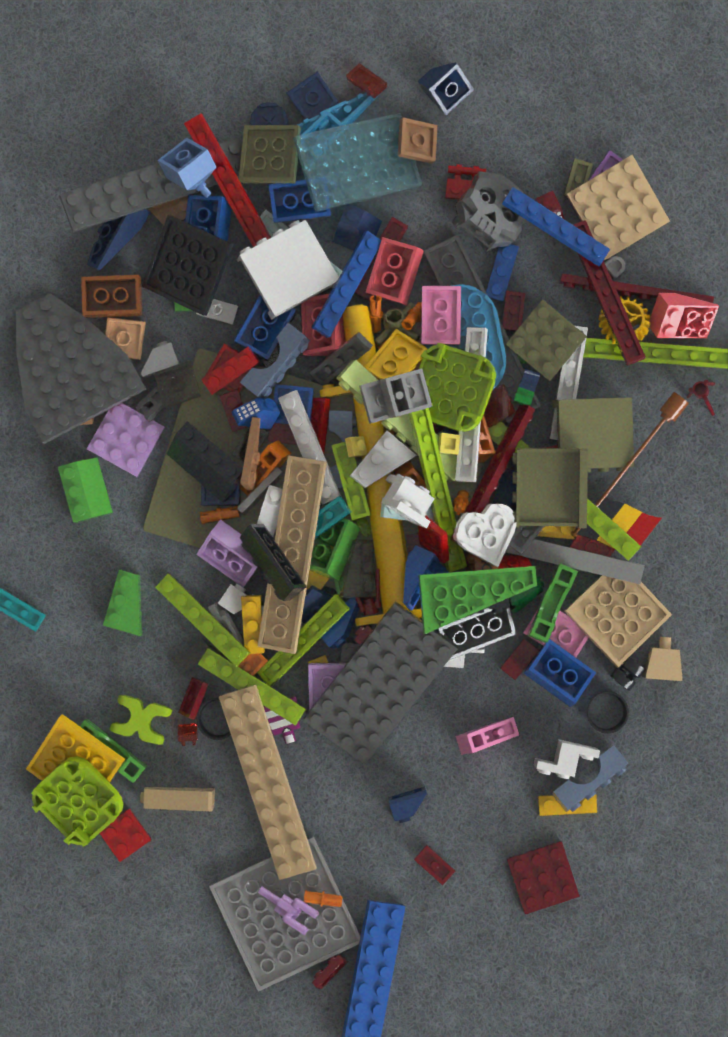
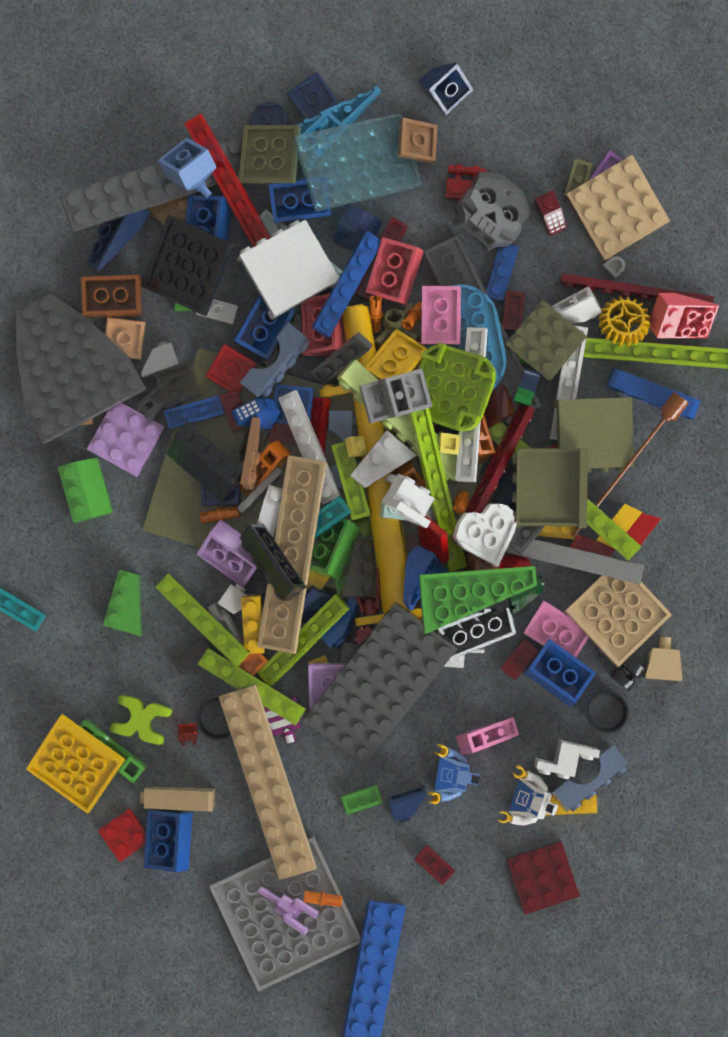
(77, 800): lime tile -> none
(168, 840): none -> blue slope
(193, 698): dark red plate -> none
(194, 412): none -> blue plate
(230, 370): red plate -> none
(335, 964): dark red plate -> none
(361, 799): none -> bright green plate
(366, 80): clear red plate -> none
(451, 775): none -> torso
(530, 800): none -> torso
(551, 603): bright green arch -> none
(556, 226): blue plate -> none
(579, 306): none -> white slope
(612, 306): dark red plate -> none
(648, 391): none -> blue beam
(701, 391): dark red plant -> none

